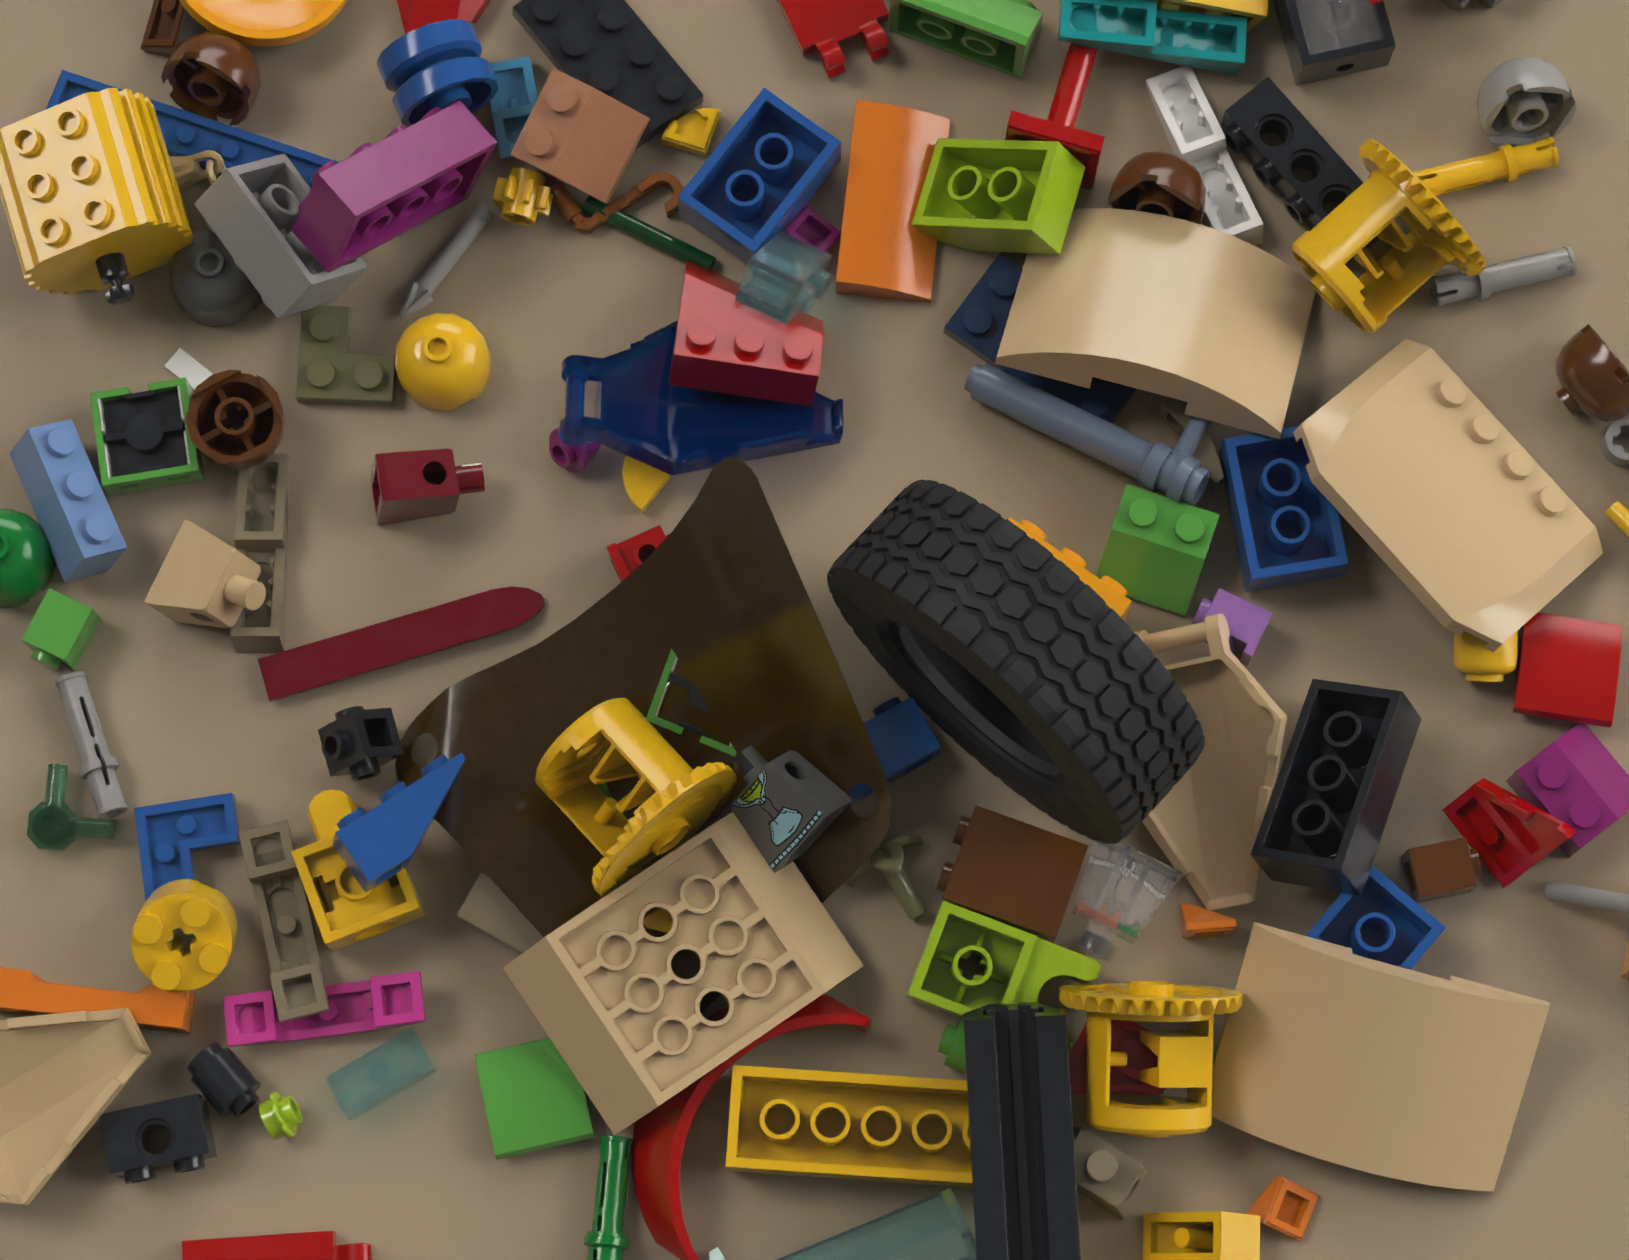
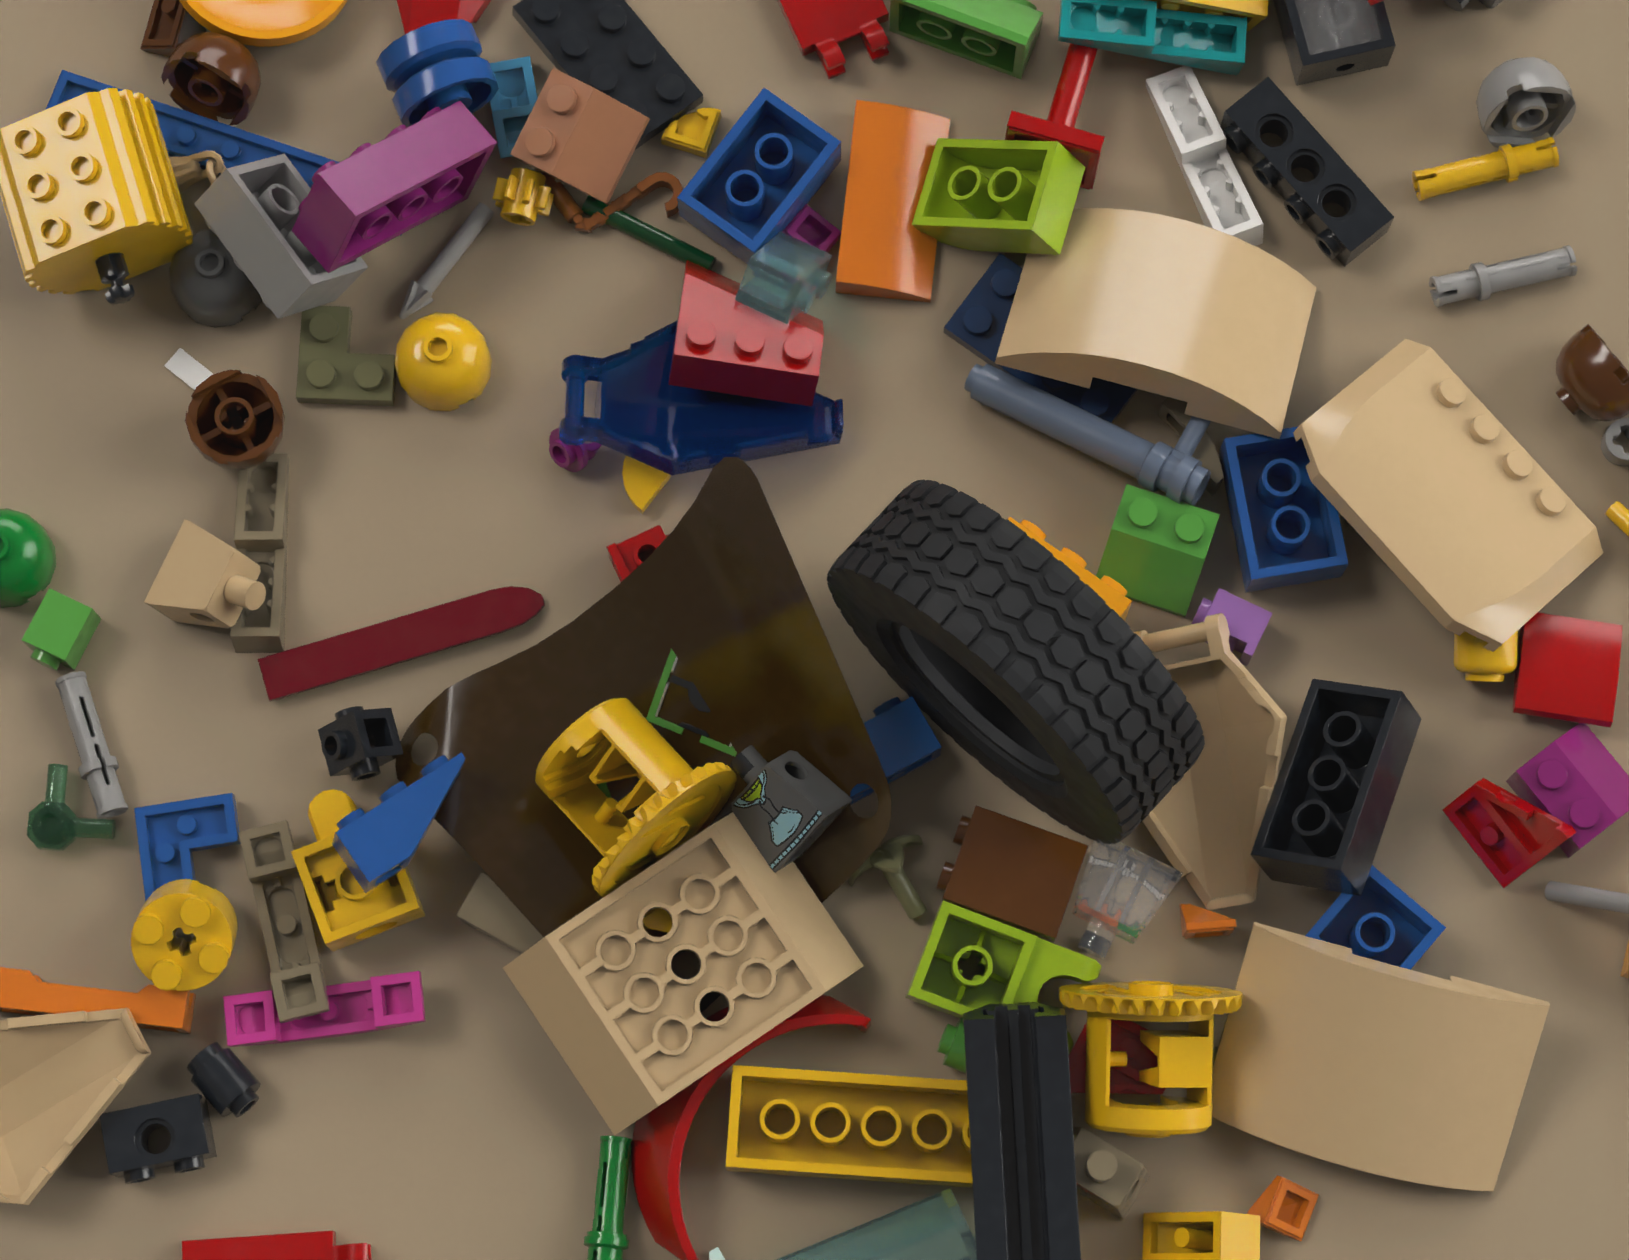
(68, 500): medium blue brick -> none
(145, 437): piece -> none
(280, 1115): lime plate -> none
(380, 1074): clear light blue slope -> none
(403, 488): dark red torso -> none
(531, 1099): bright green slope -> none
(1160, 185): reddish brown cylinder -> none
(1370, 213): yellow piece -> none
(1441, 870): reddish brown brick -> none

